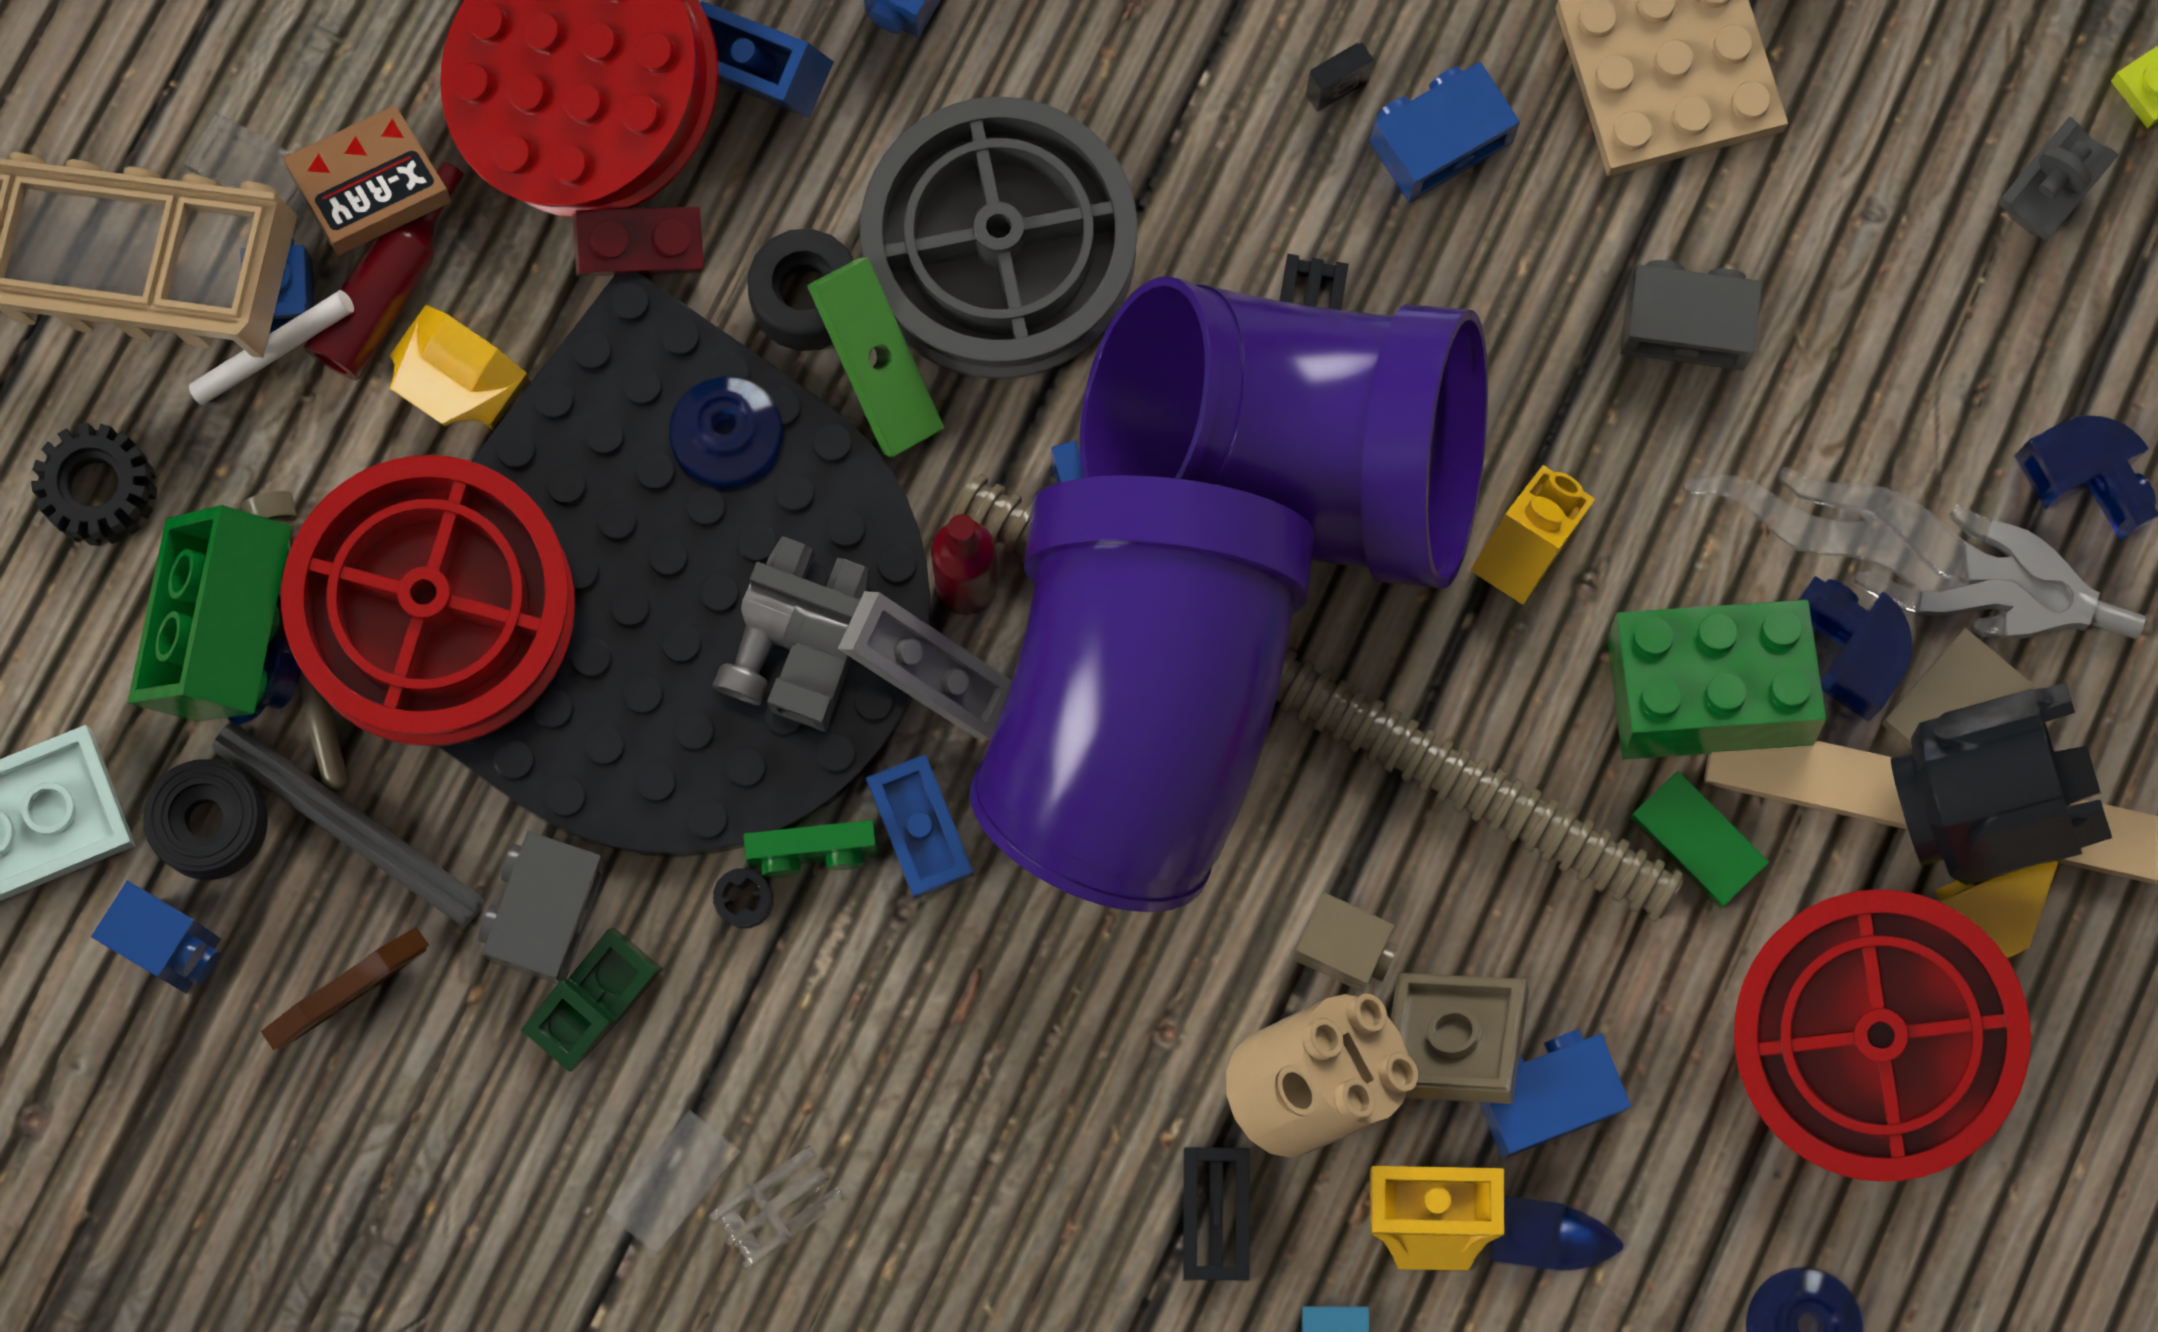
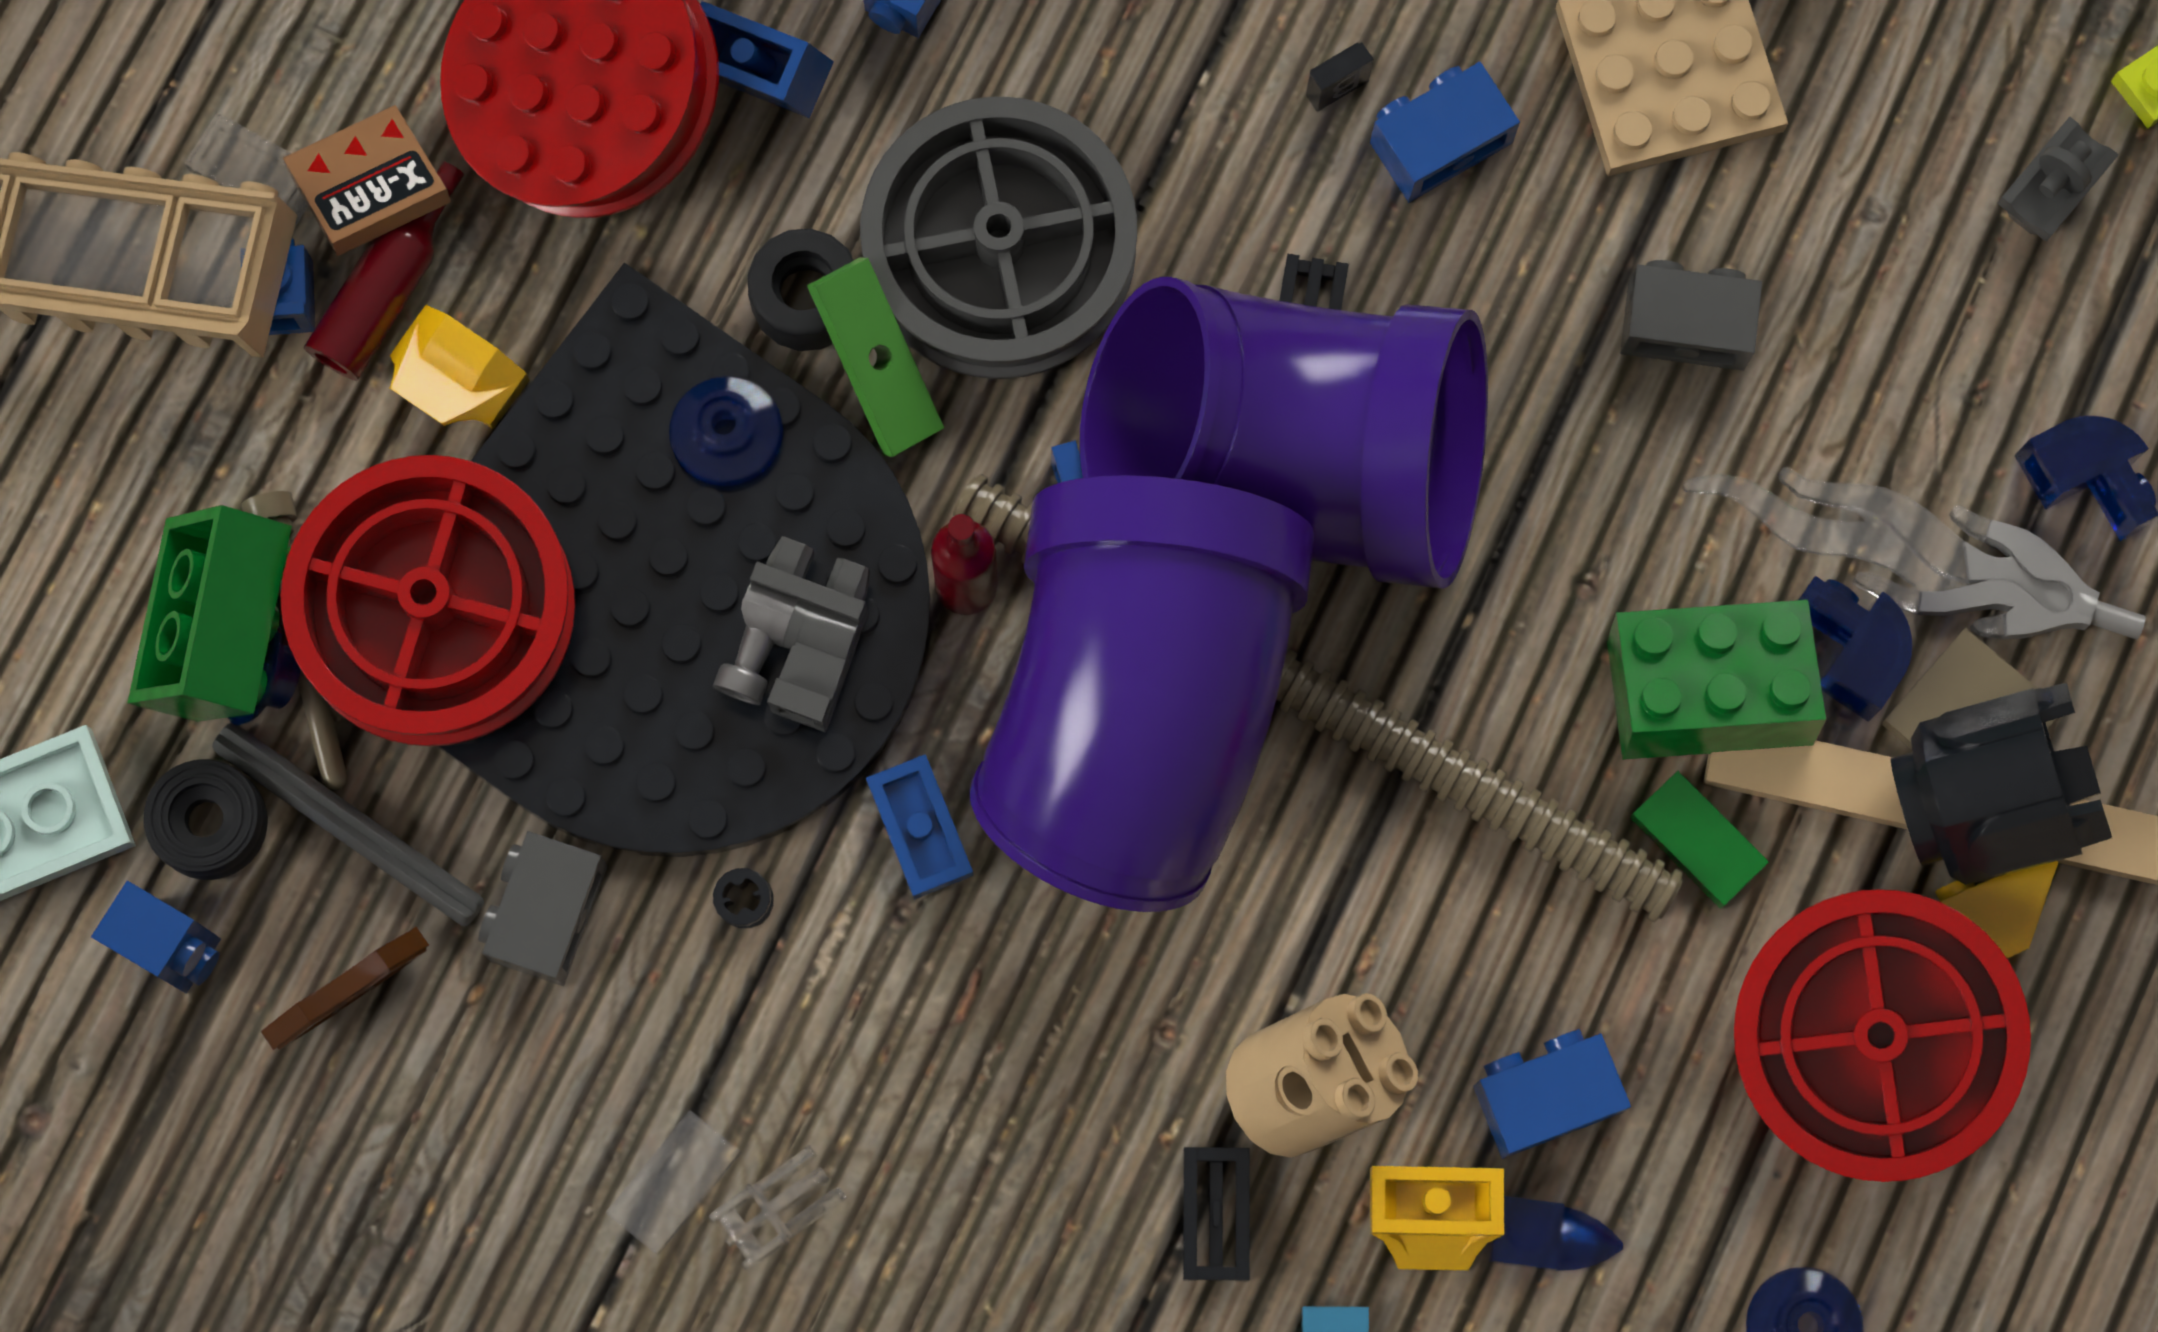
(70, 456): black tyre -> none
(278, 344): white bar -> none
(591, 999): dark green slope -> none
(638, 241): dark red plate -> none
(784, 850): green plate -> none
(926, 665): light grey plate -> none
(1346, 943): dark tan brick -> none
(1462, 1034): dark tan tile -> none
(1532, 533): yellow slope -> none

